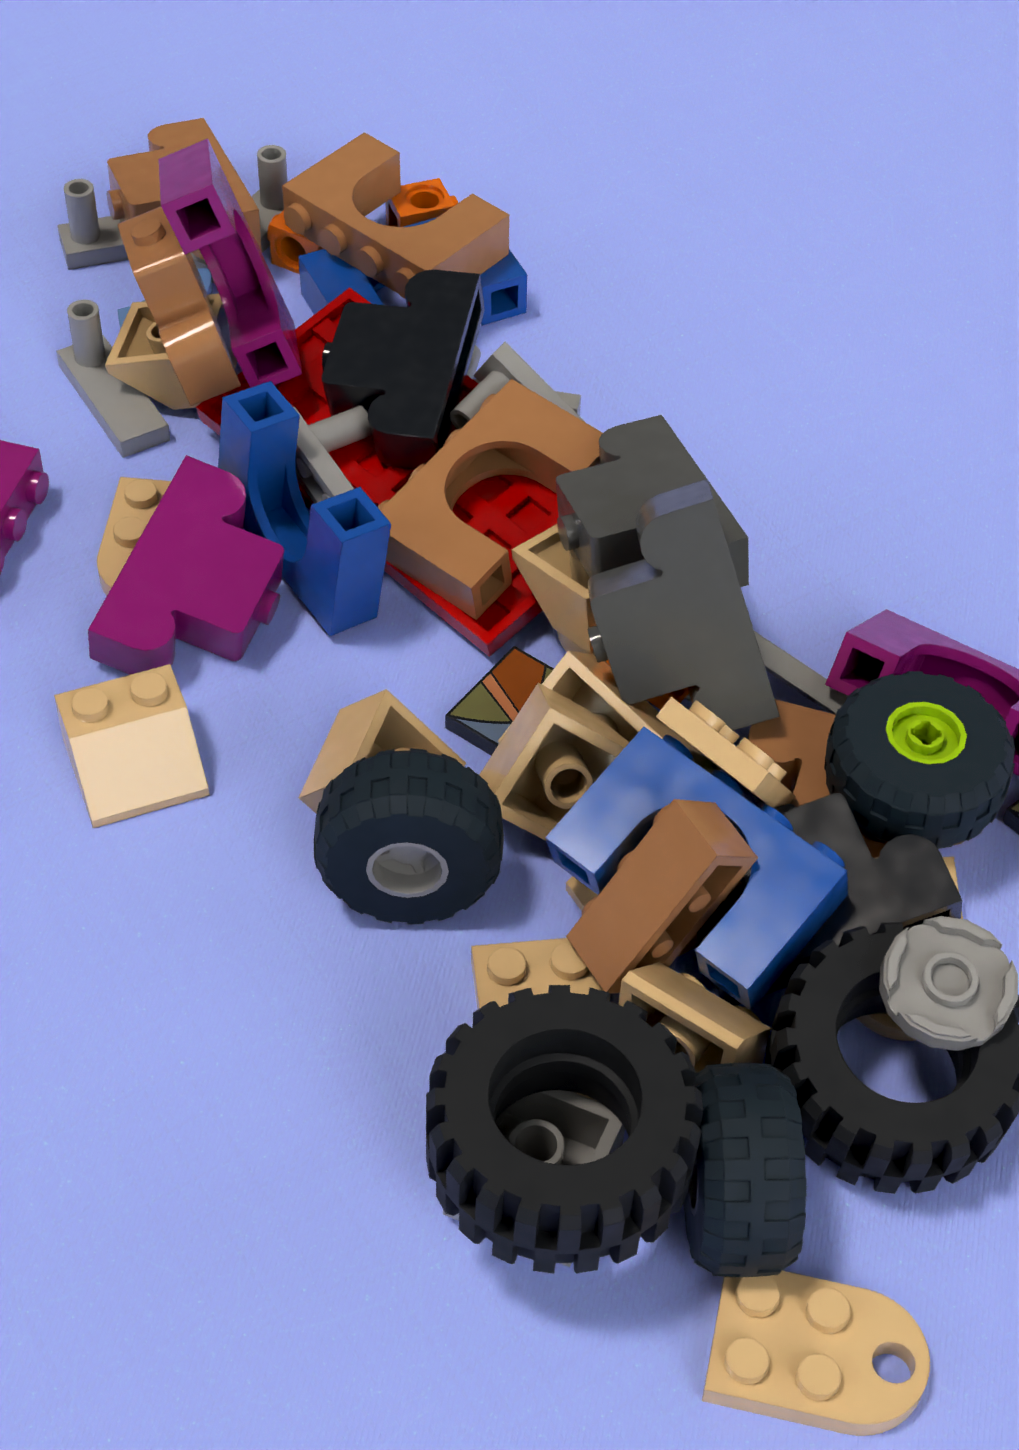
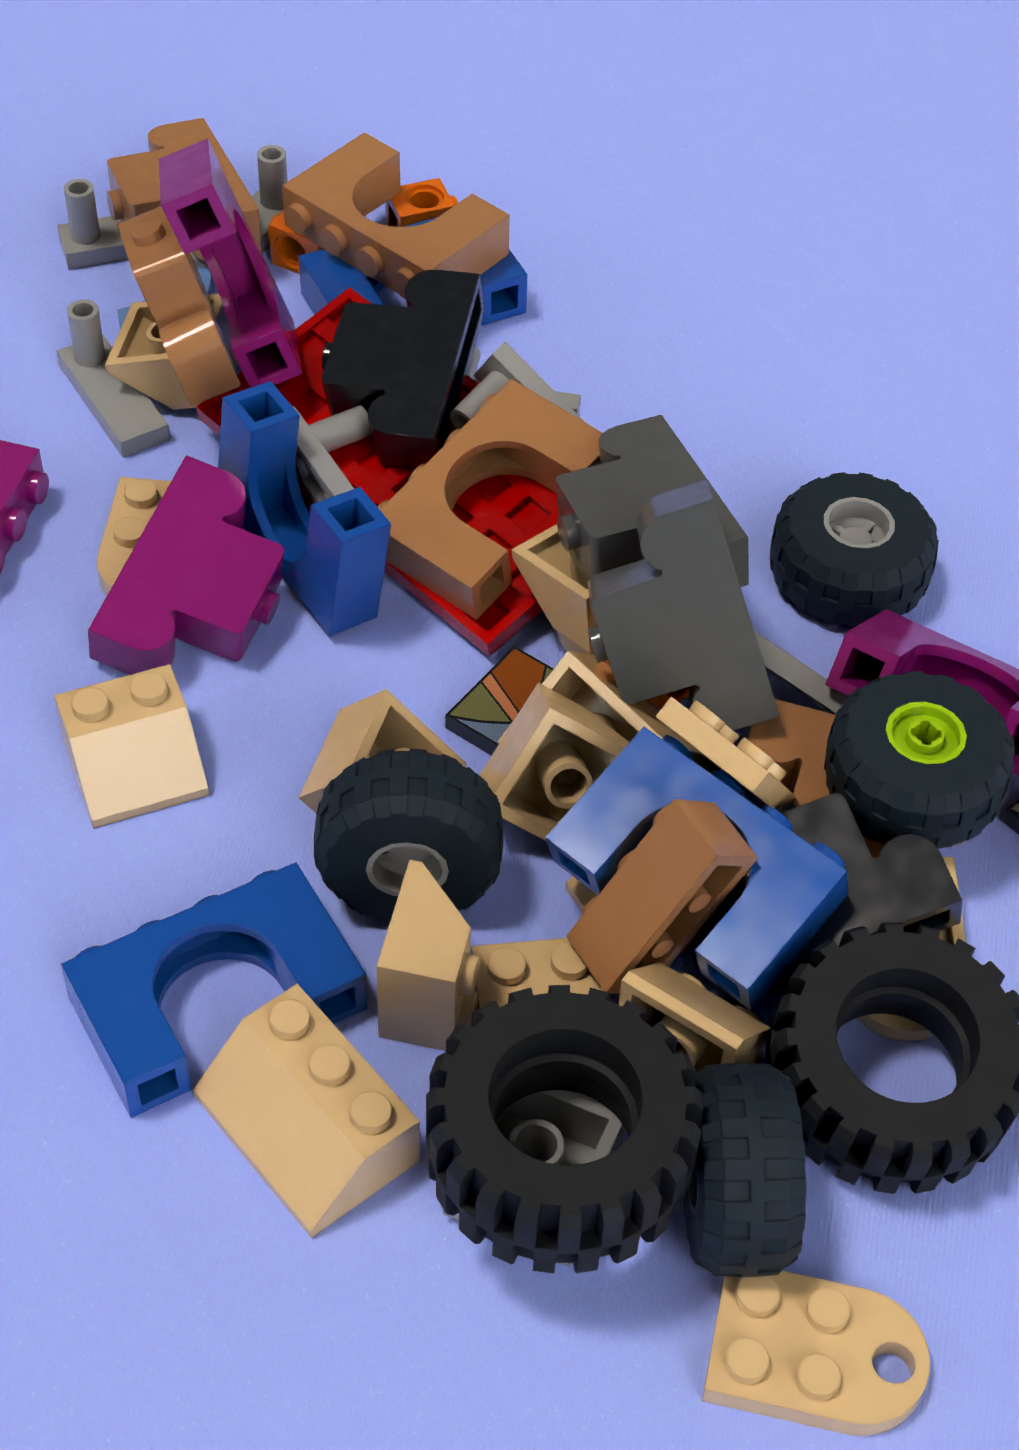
(265, 922): none -> blue arch
(308, 1111): none -> tan slope
(425, 966): none -> tan slope
(853, 548): none -> black wheel
(948, 983): light grey tile -> none

